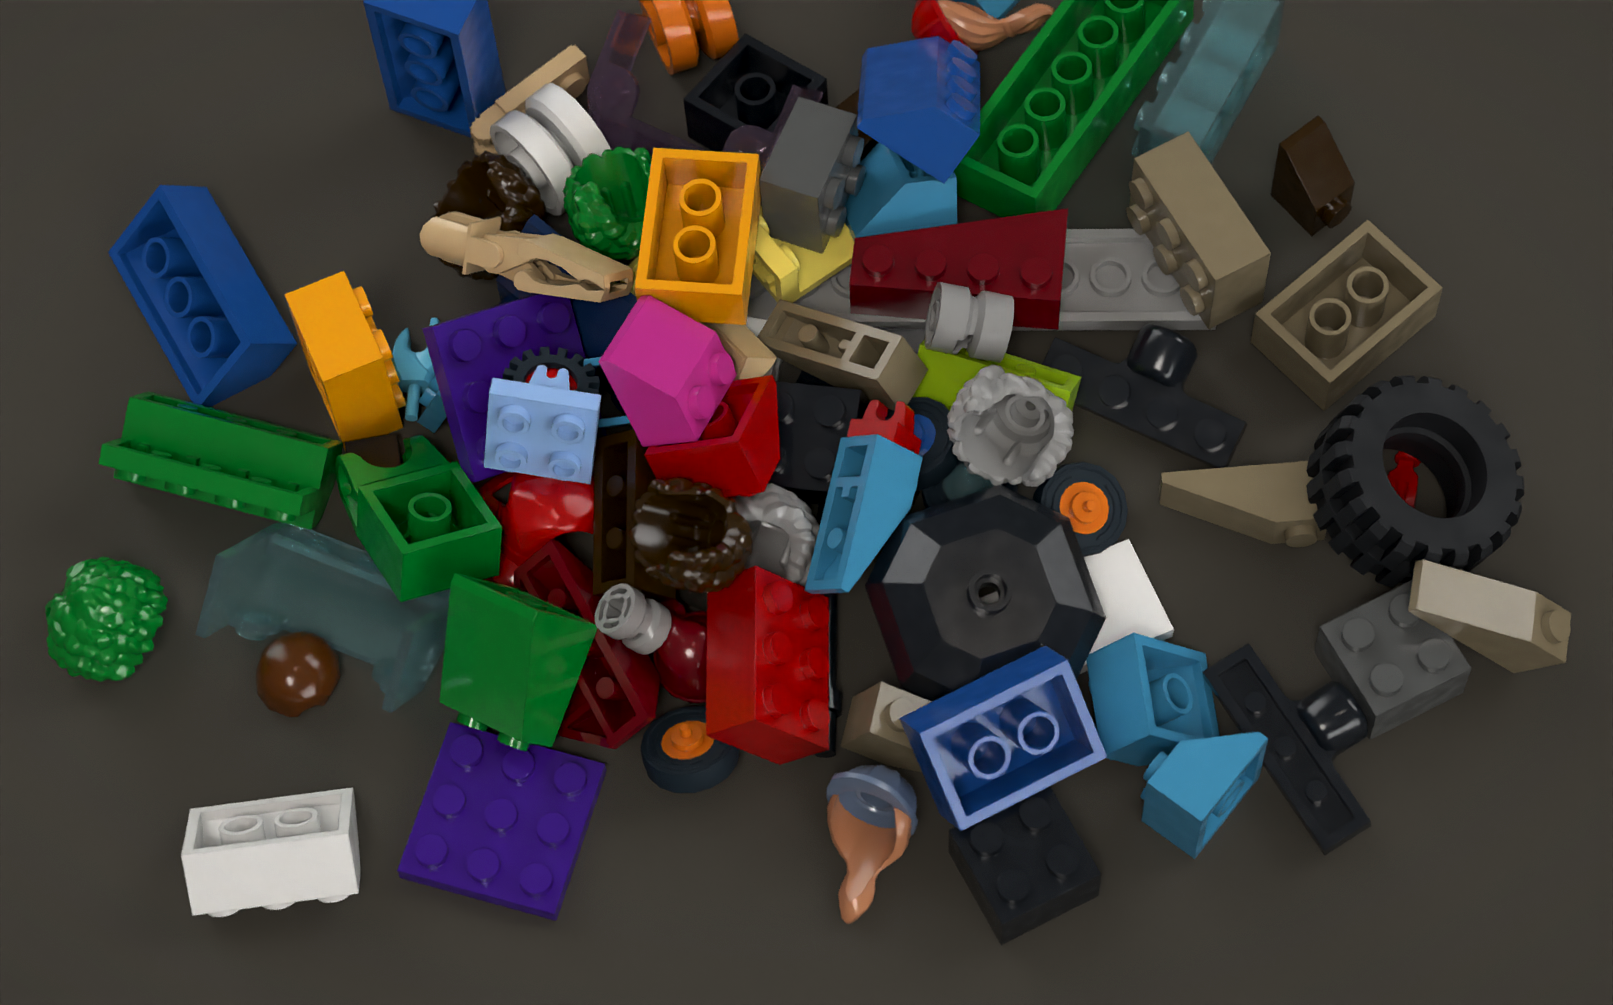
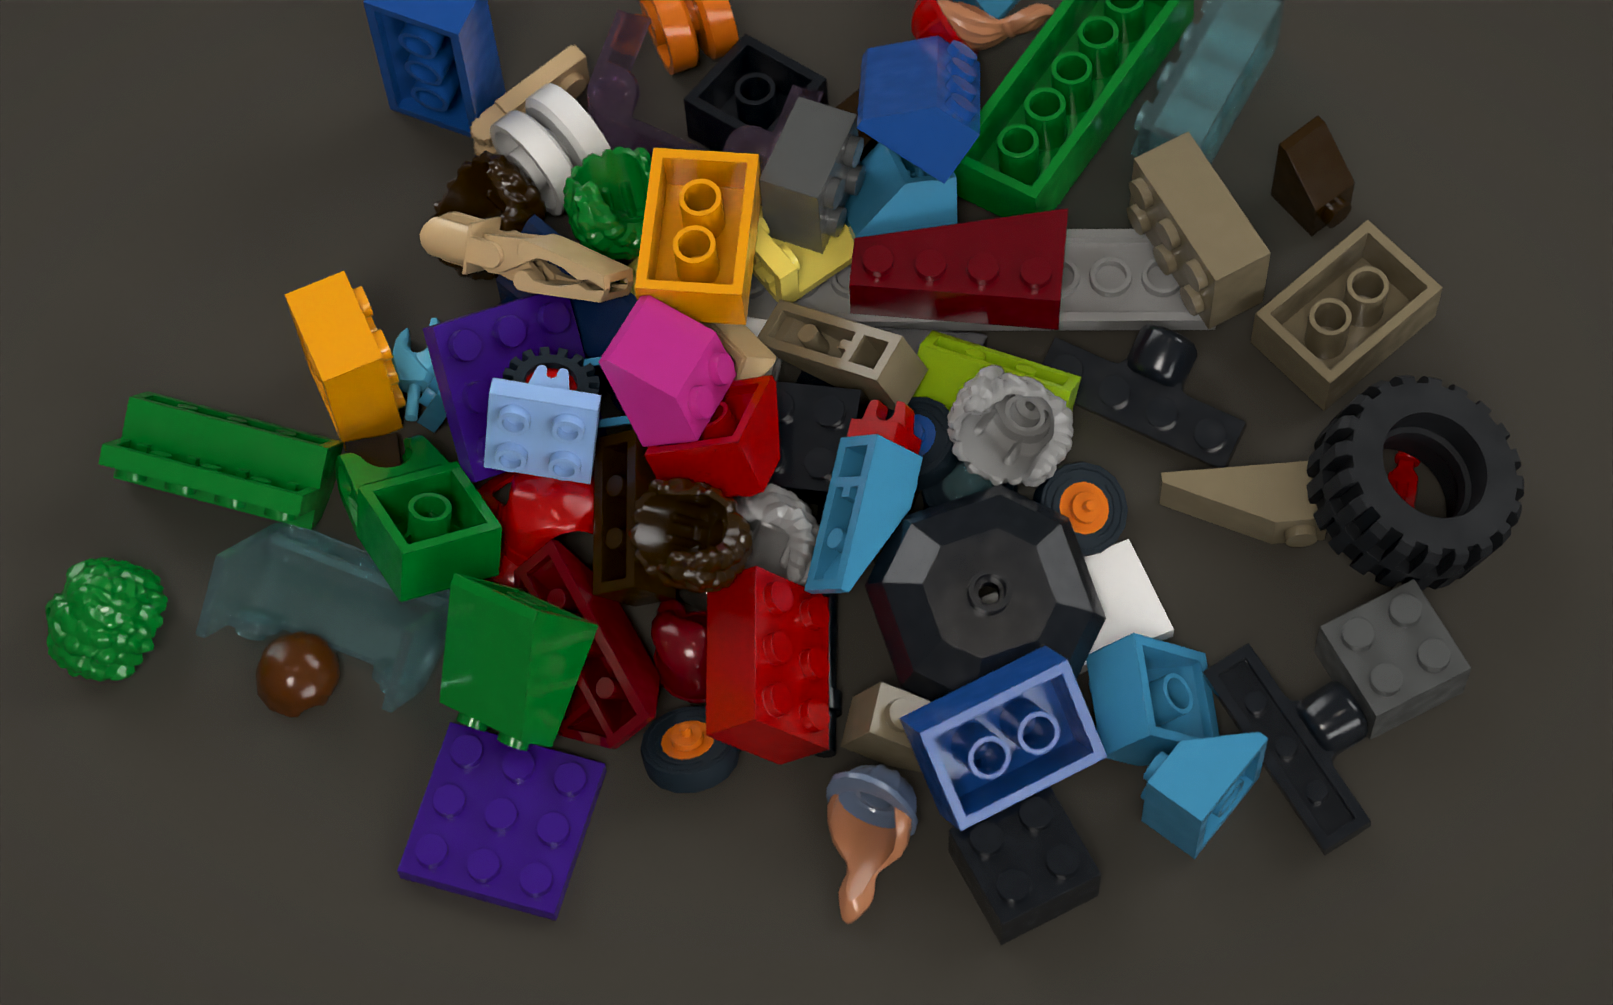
(201, 295): blue slope -> none
(272, 852): white slope -> none
(630, 617): light grey wheel -> none
(969, 322): light grey wheel -> none
(1491, 617): dark tan slope -> none

